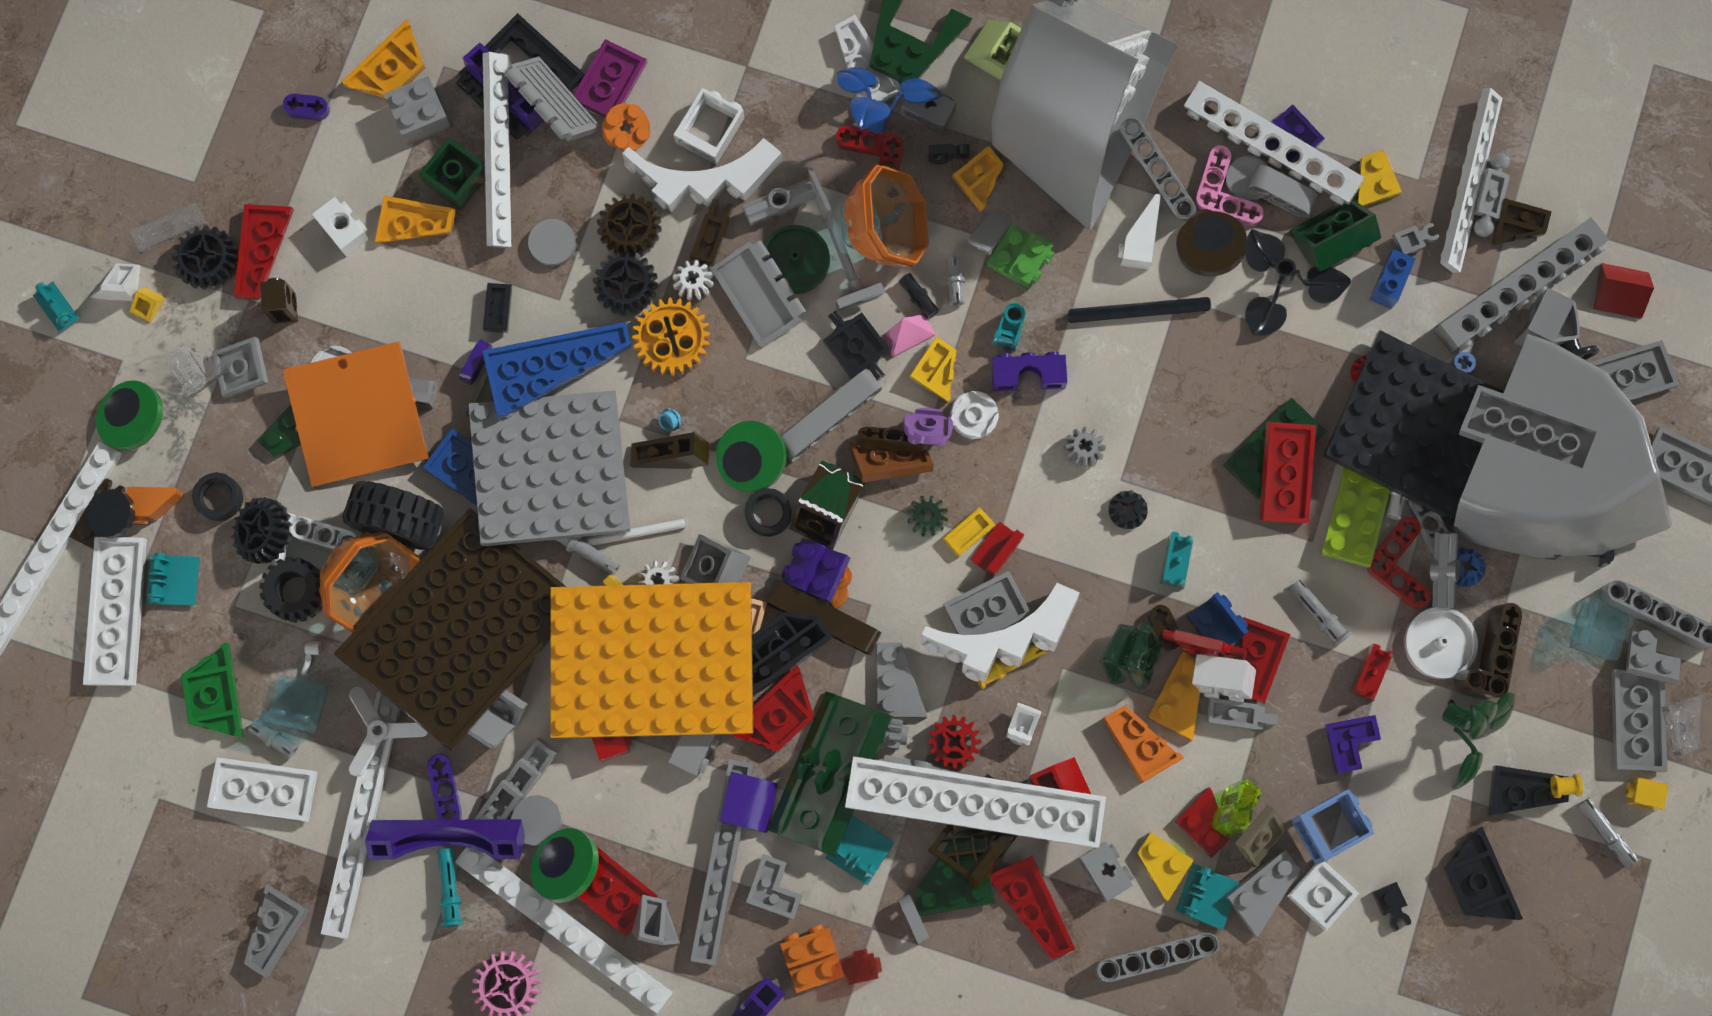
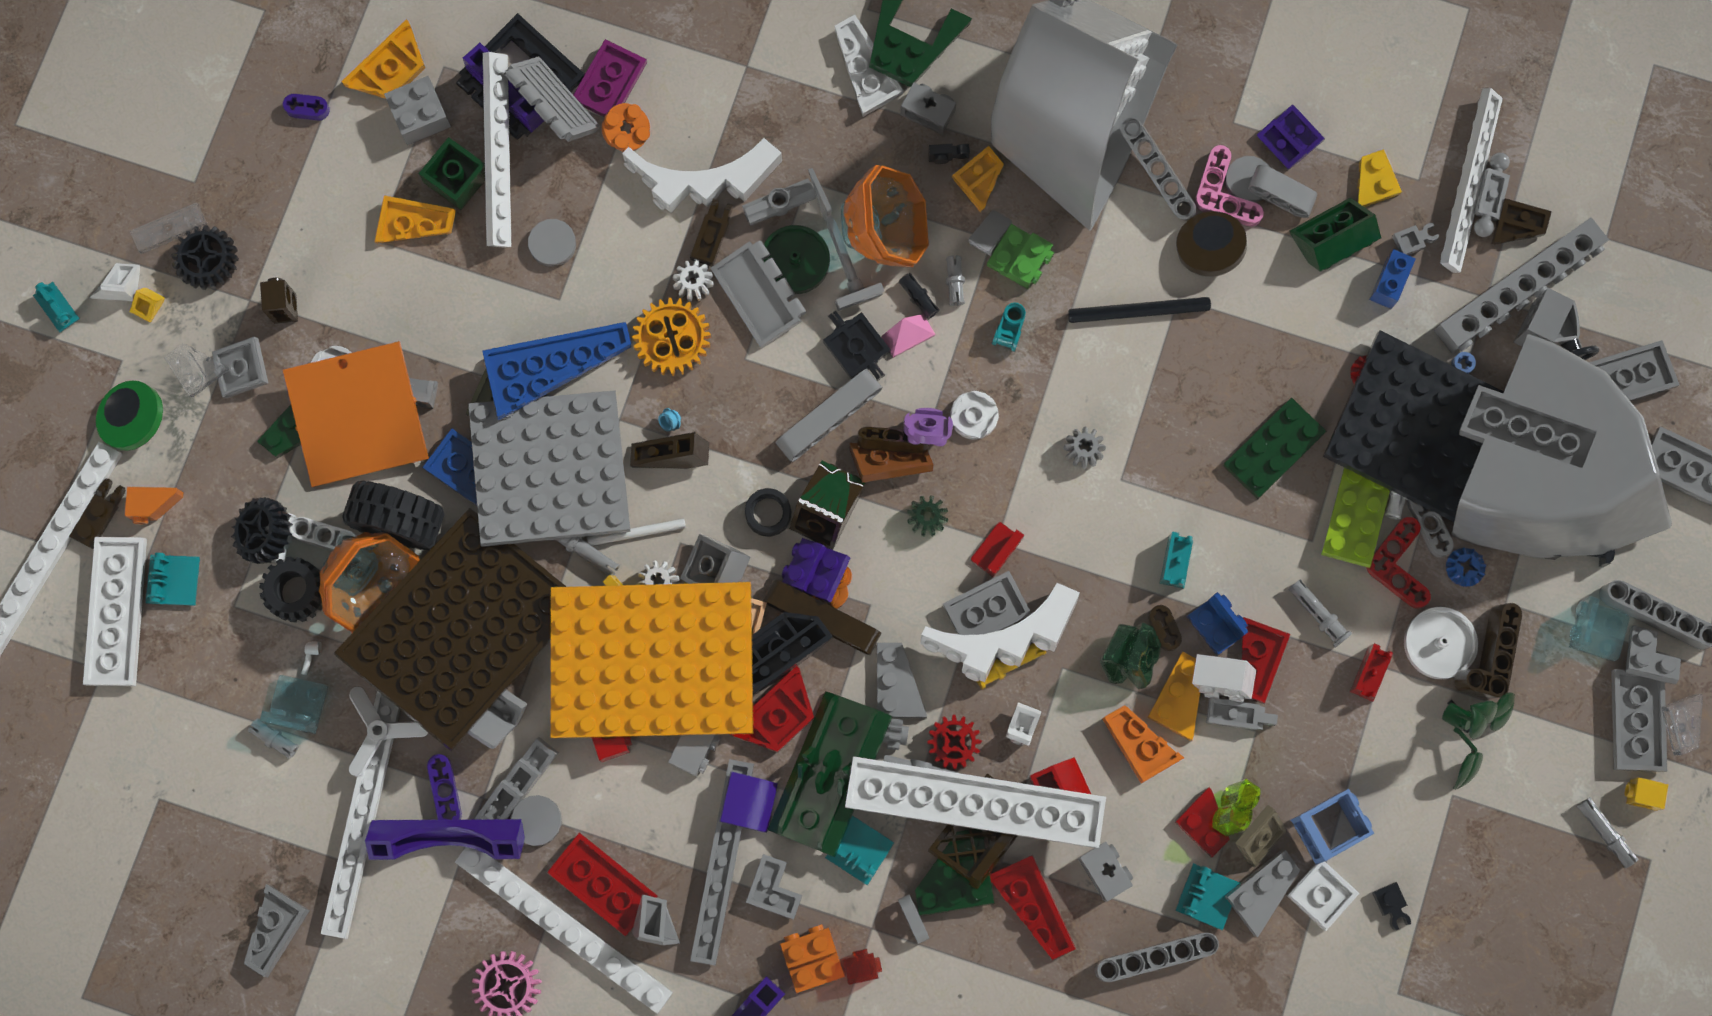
(111, 513): black tile -> none
(201, 487): black tyre -> none
(213, 694): green wing -> none
(259, 244): red wing -> none
(262, 789): white plate -> none
(329, 218): white brick -> none
(449, 900): teal pin -> none
(474, 363): dark purple beam -> none
(497, 307): black plate -> none
(564, 865): green piece -> none
(610, 221): dark brown gear -> none
(636, 284): black gear -> none
(698, 146): white window -> none
(751, 456): green piece -> none
(874, 113): blue plant -> none
(880, 149): red beam -> none
(936, 369): yellow wing -> none
(969, 532): yellow tile -> none
(993, 47): yellowish green slope -> none
(1049, 367): dark purple arch -> none
(1128, 521): black gear -> none
(1139, 242): white slope -> none
(1164, 864): yellow wing -> none
(1198, 644): red plate -> none
(1204, 95): white brick -> none
(1267, 250): black plant -> none
(1287, 472): red plate -> none
(1345, 736): dark purple plate -> none
(1445, 569): light grey piece -> none
(1480, 880): black wing -> none
(1520, 790): black wing -> none
(1566, 785): yellow bush -> none
(1623, 291): red slope -> none

